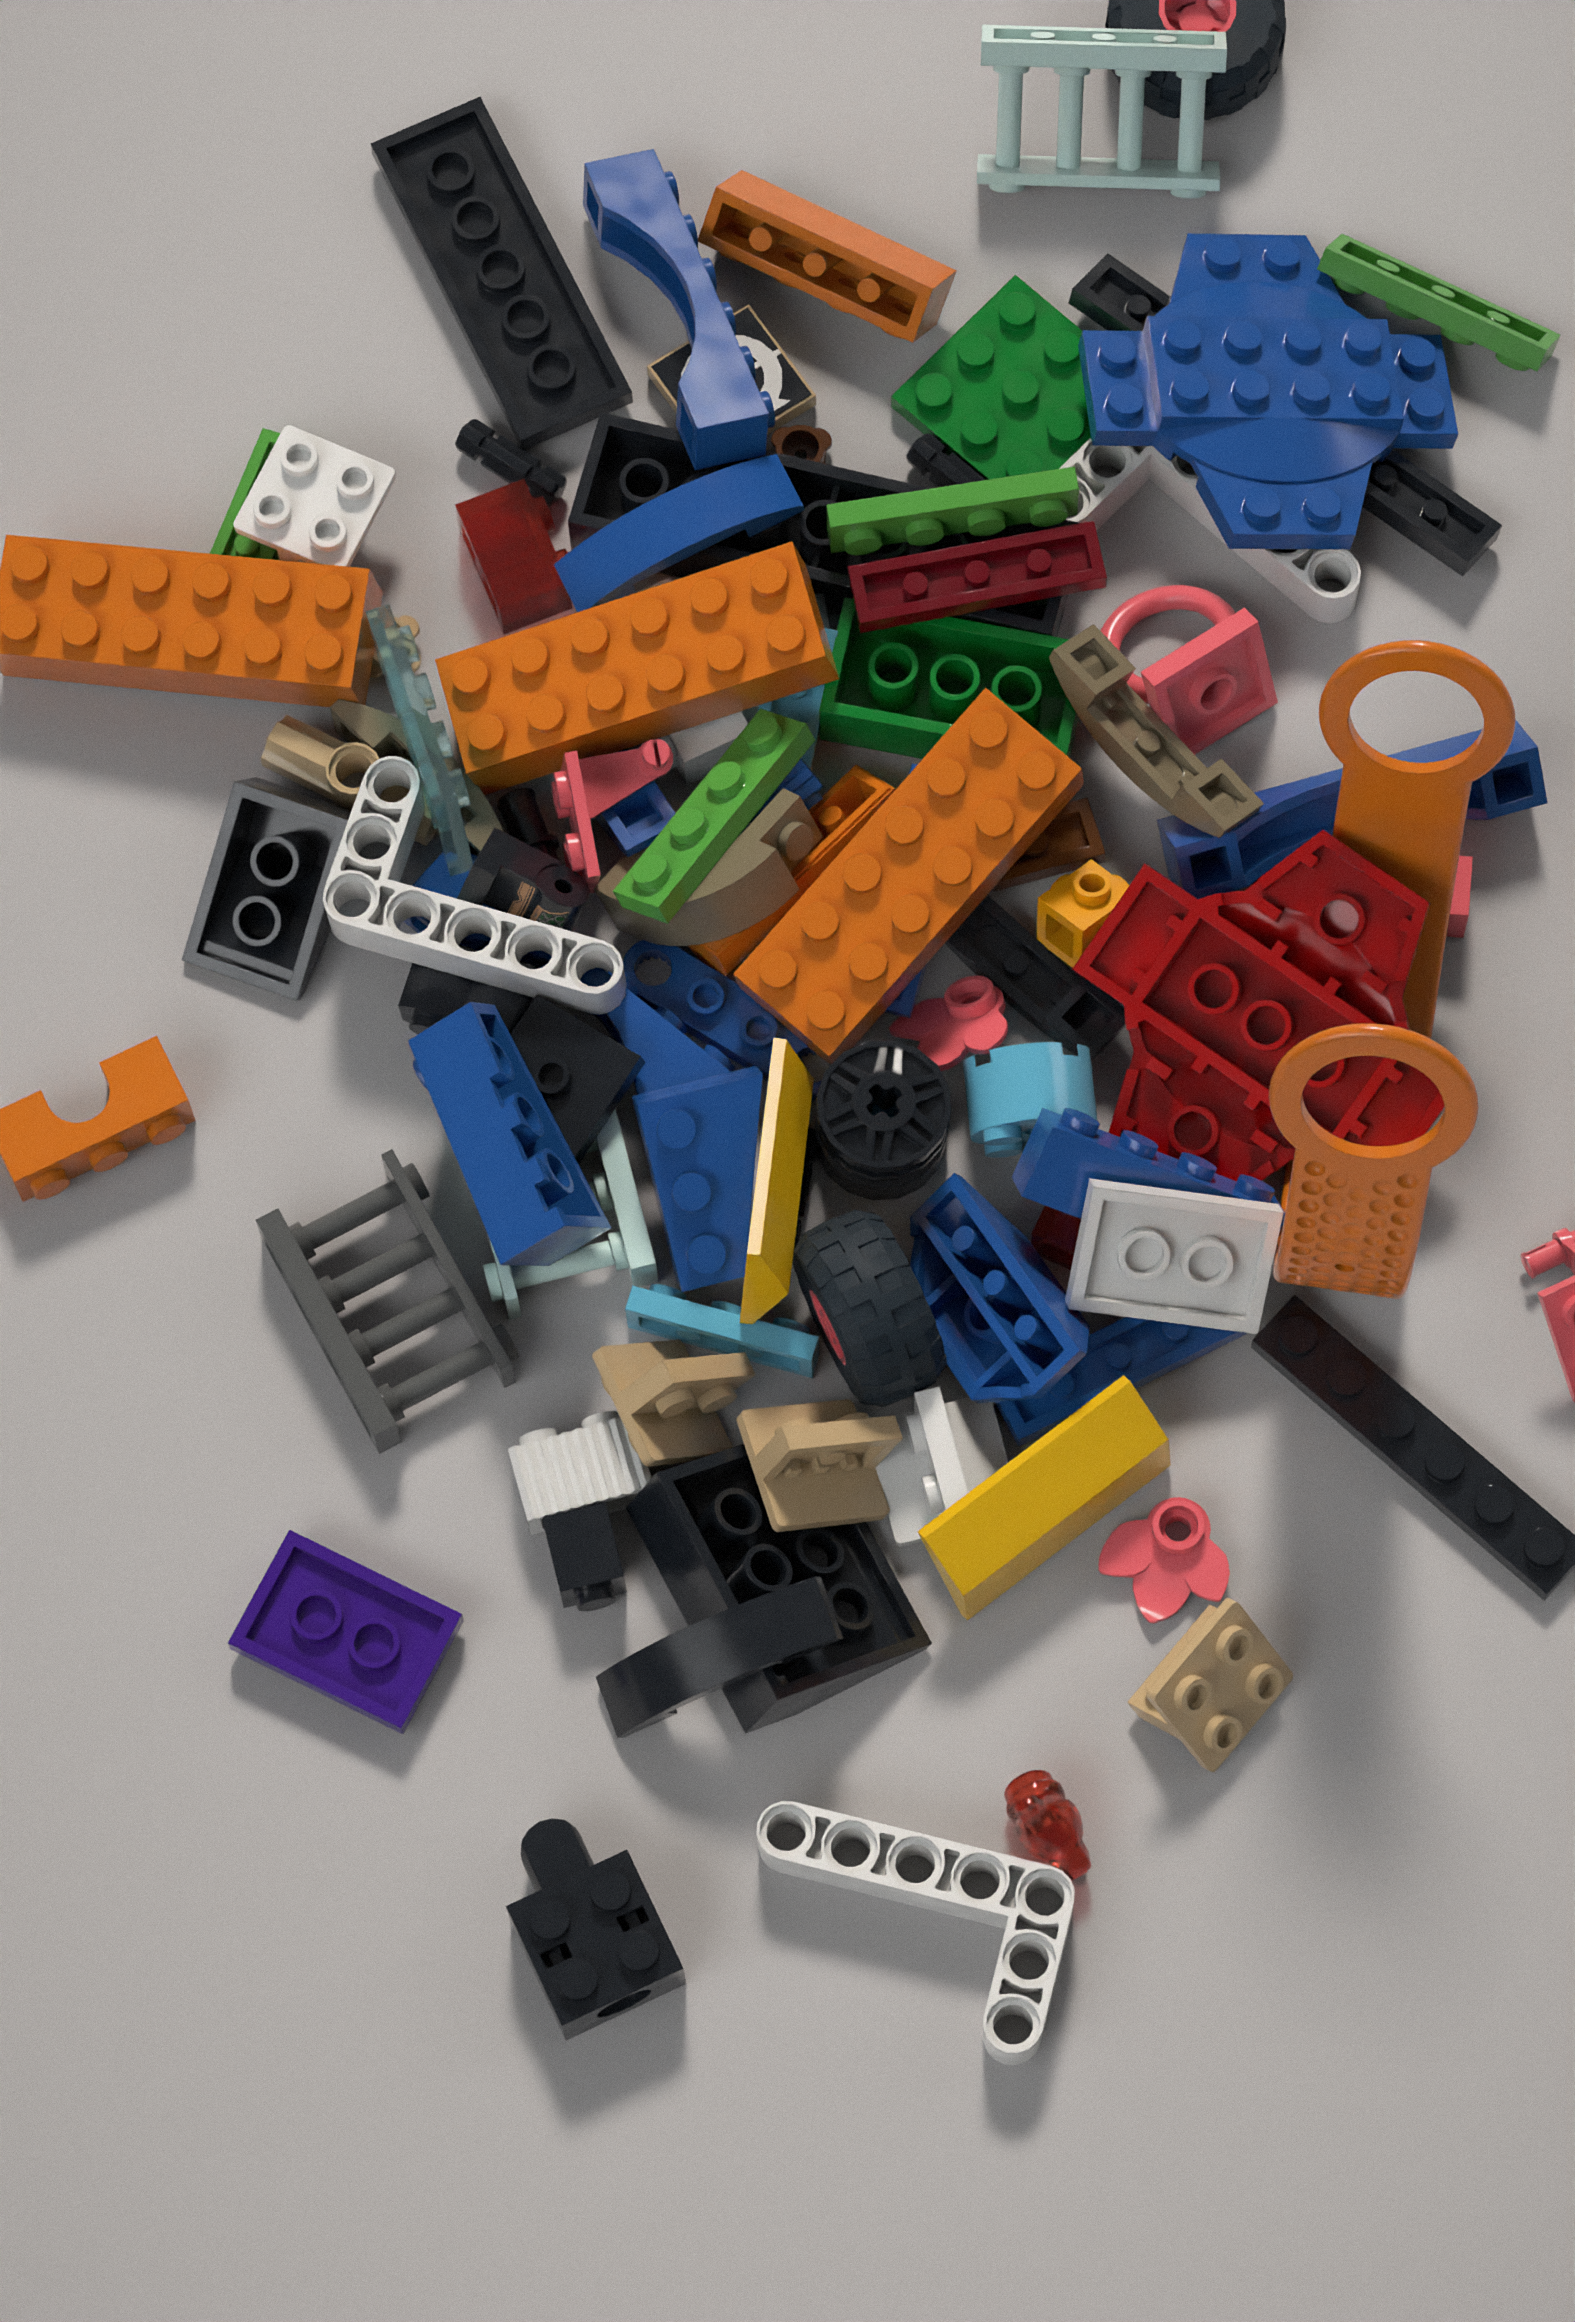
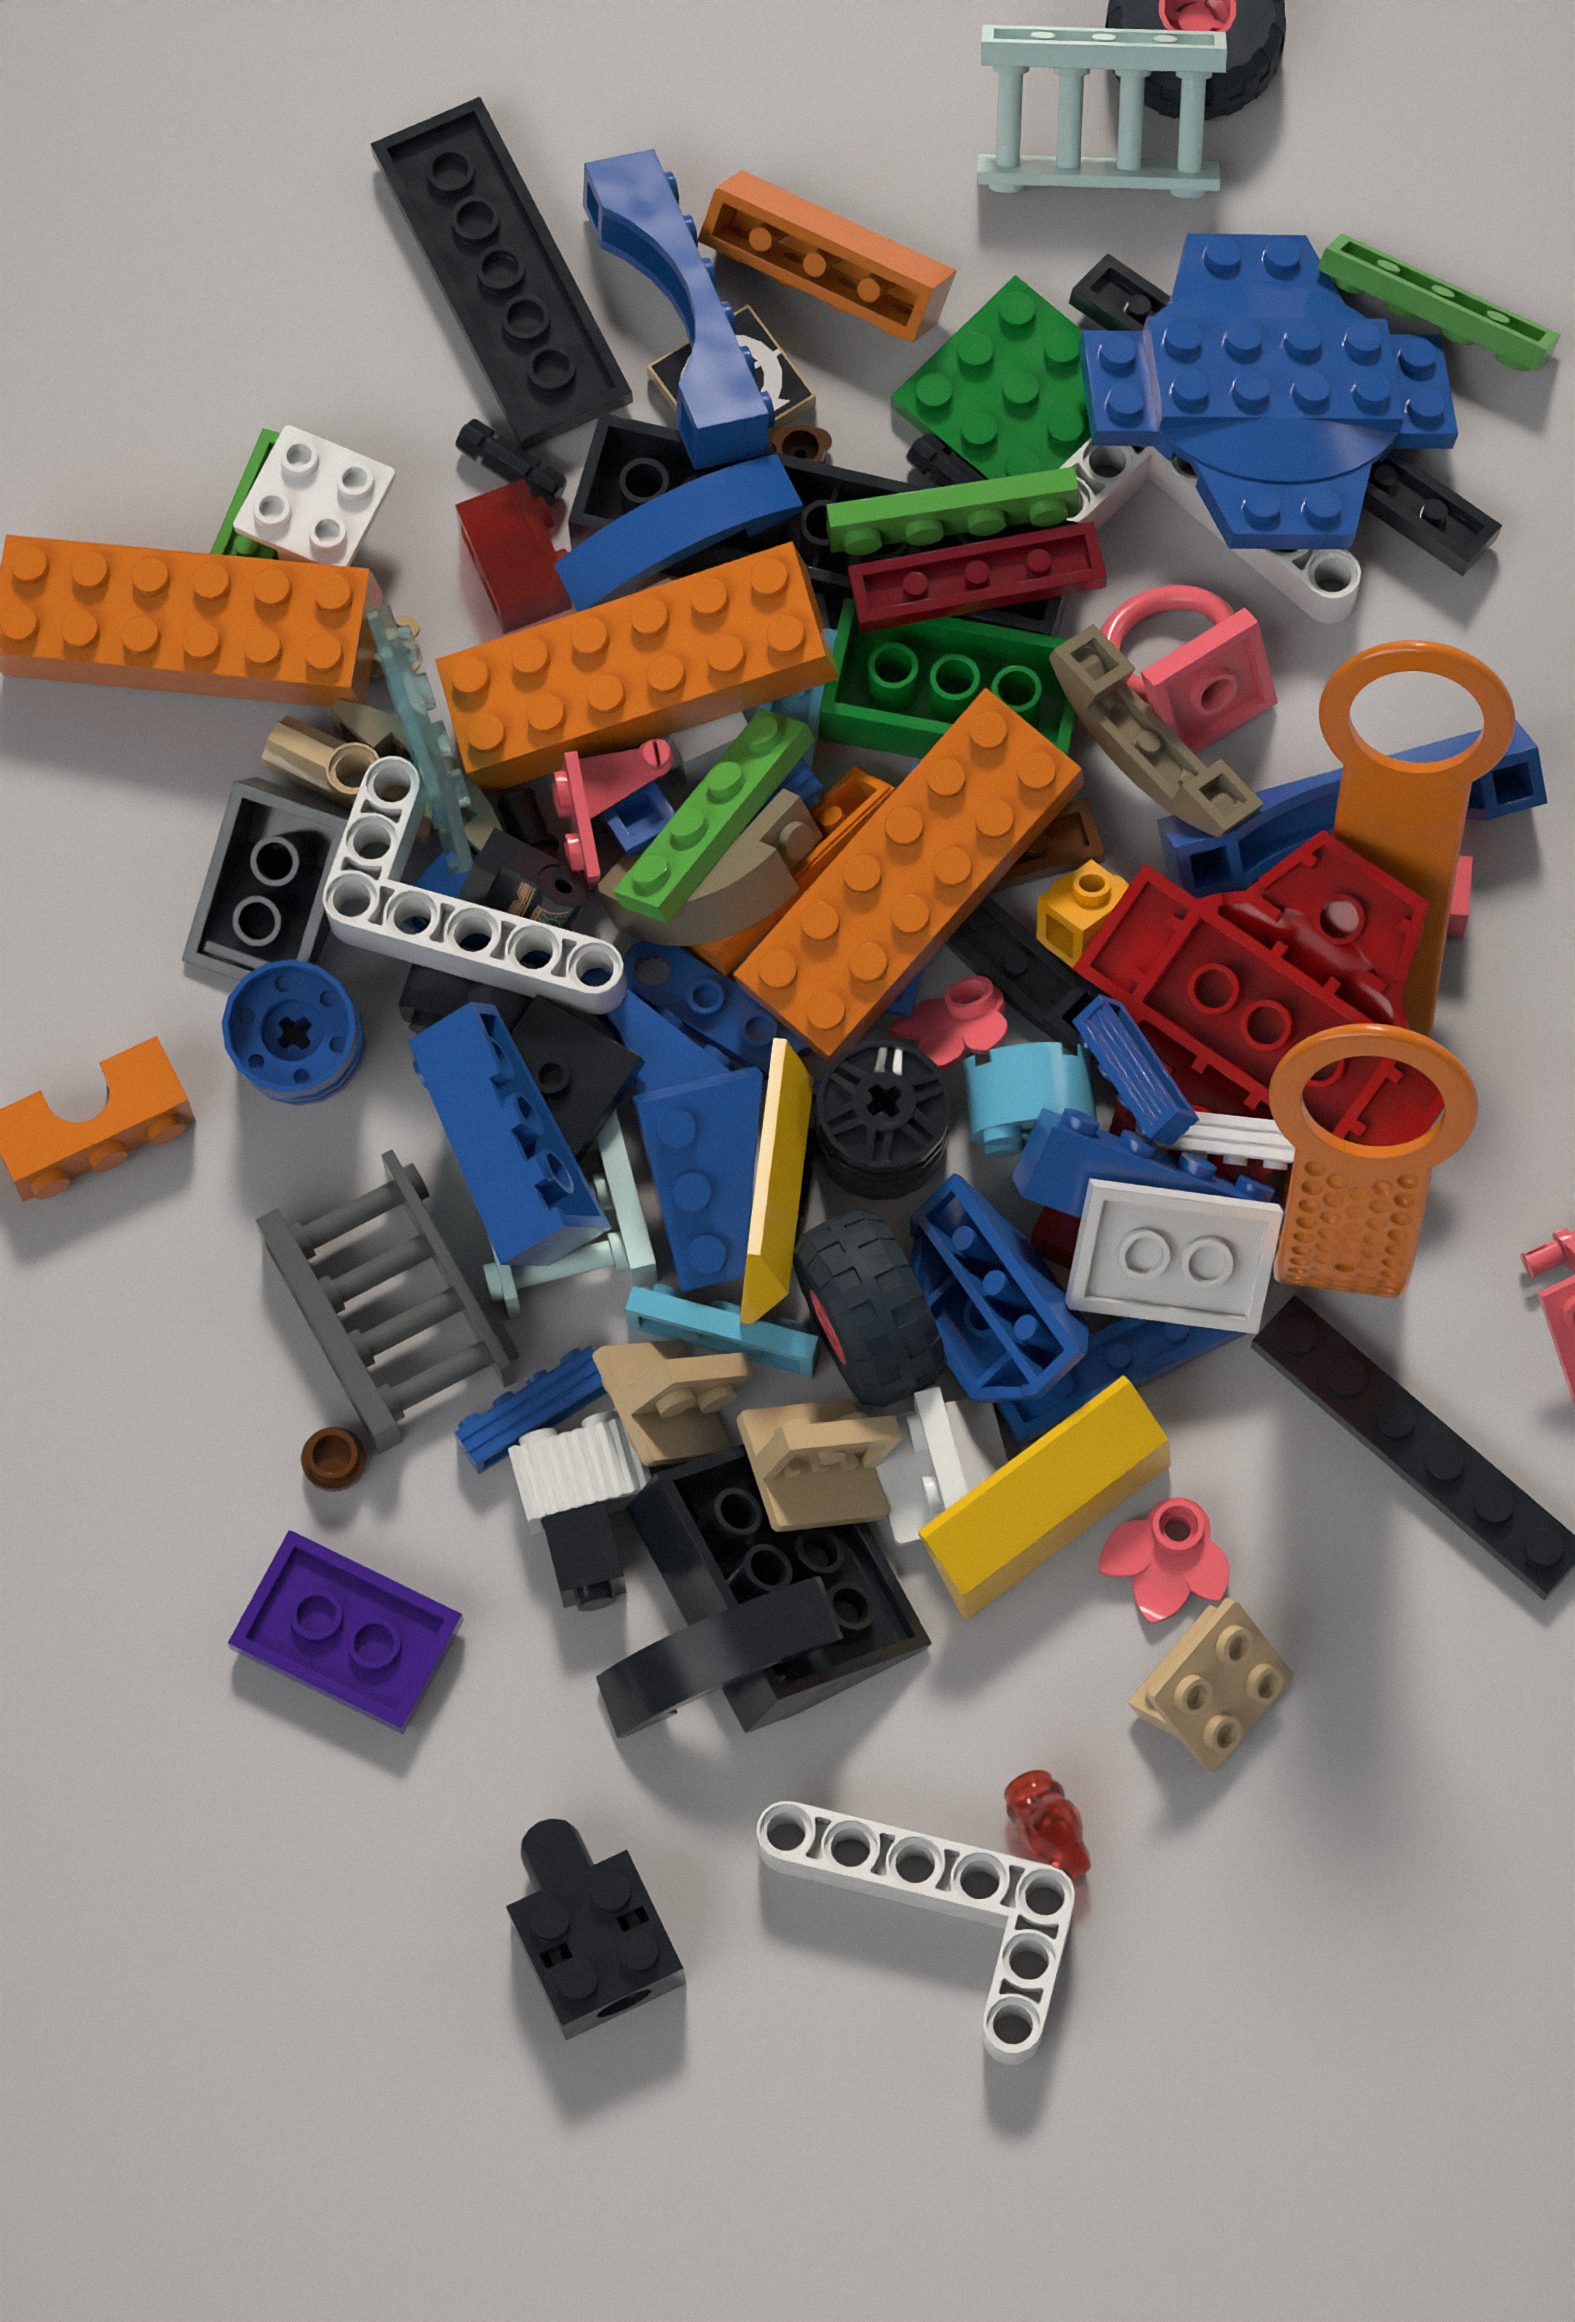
(273, 1001): none -> blue wheel
(333, 1459): none -> reddish brown plate
(539, 1405): none -> blue piece
(1134, 1070): none -> blue piece
(1235, 1139): none -> white piece

